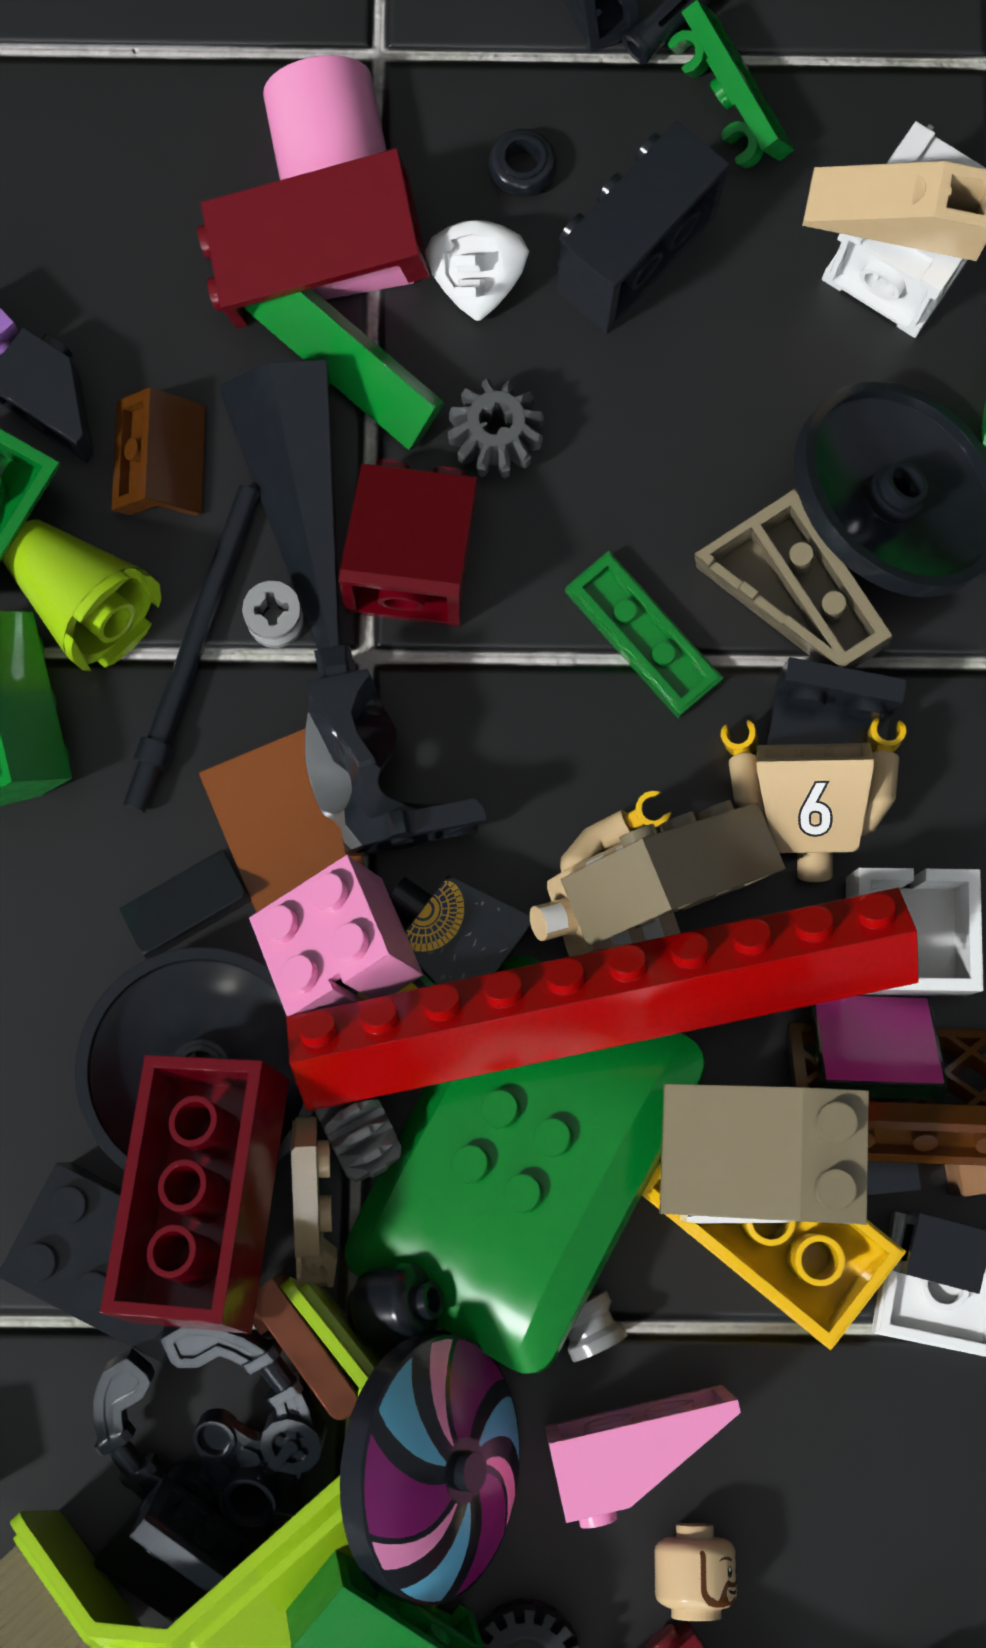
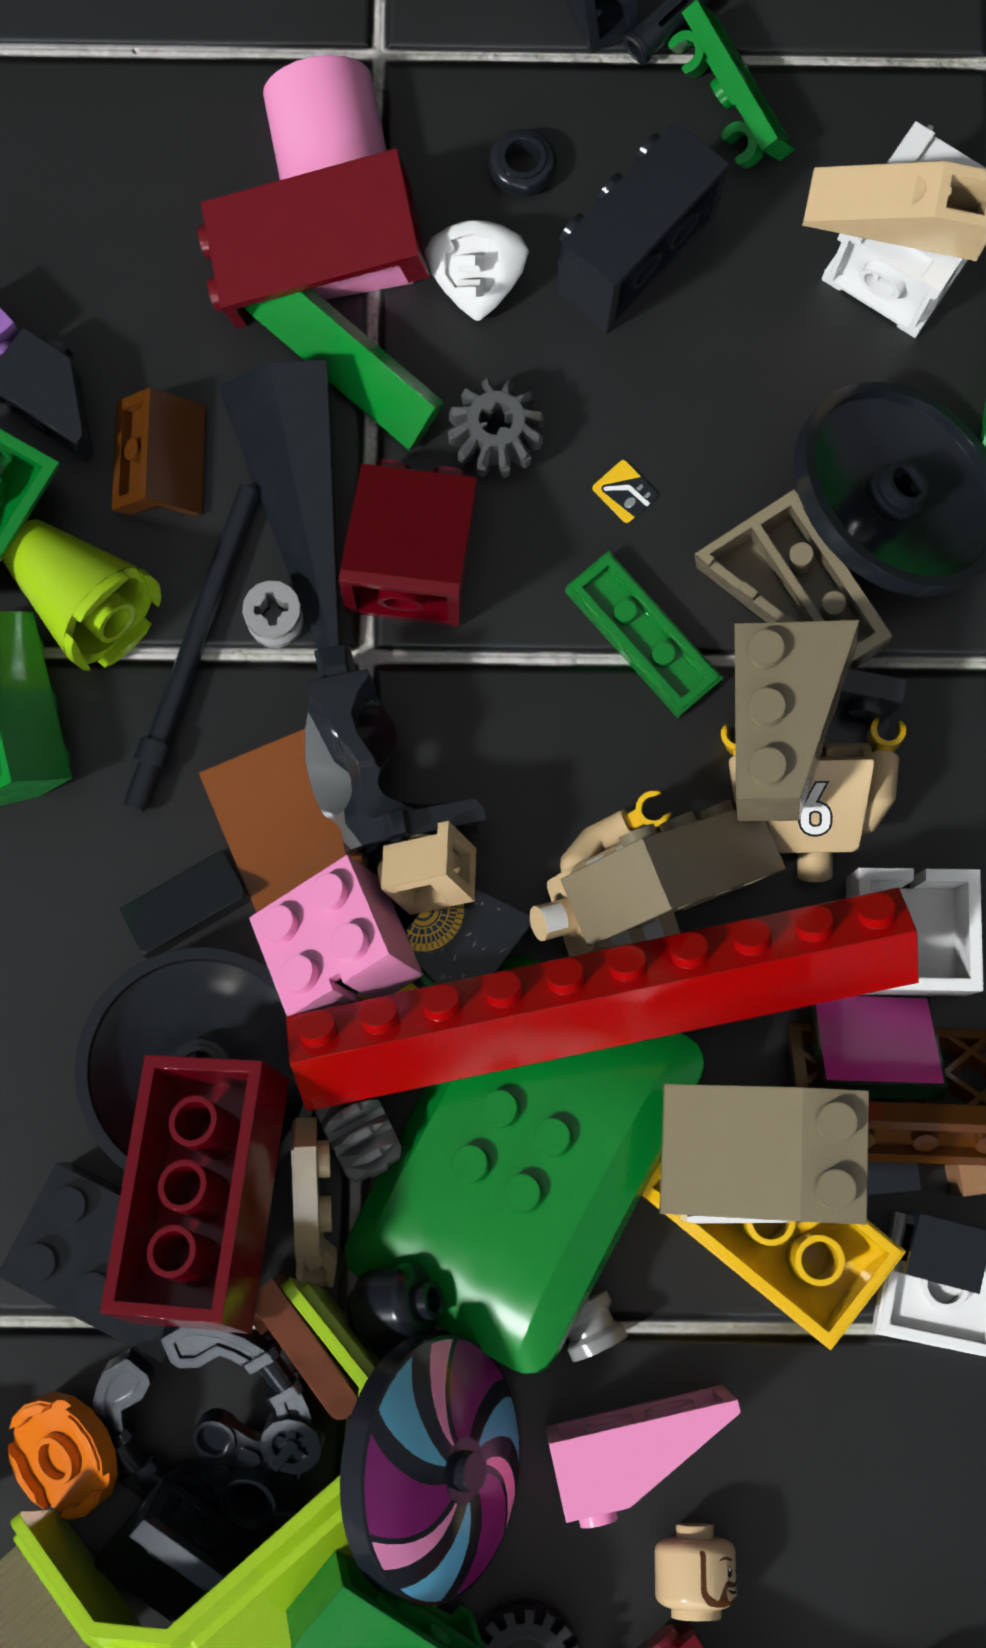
(62, 1455): none -> orange tile
(429, 870): none -> tan brick
(624, 491): none -> sticker
(783, 709): none -> dark tan wedge

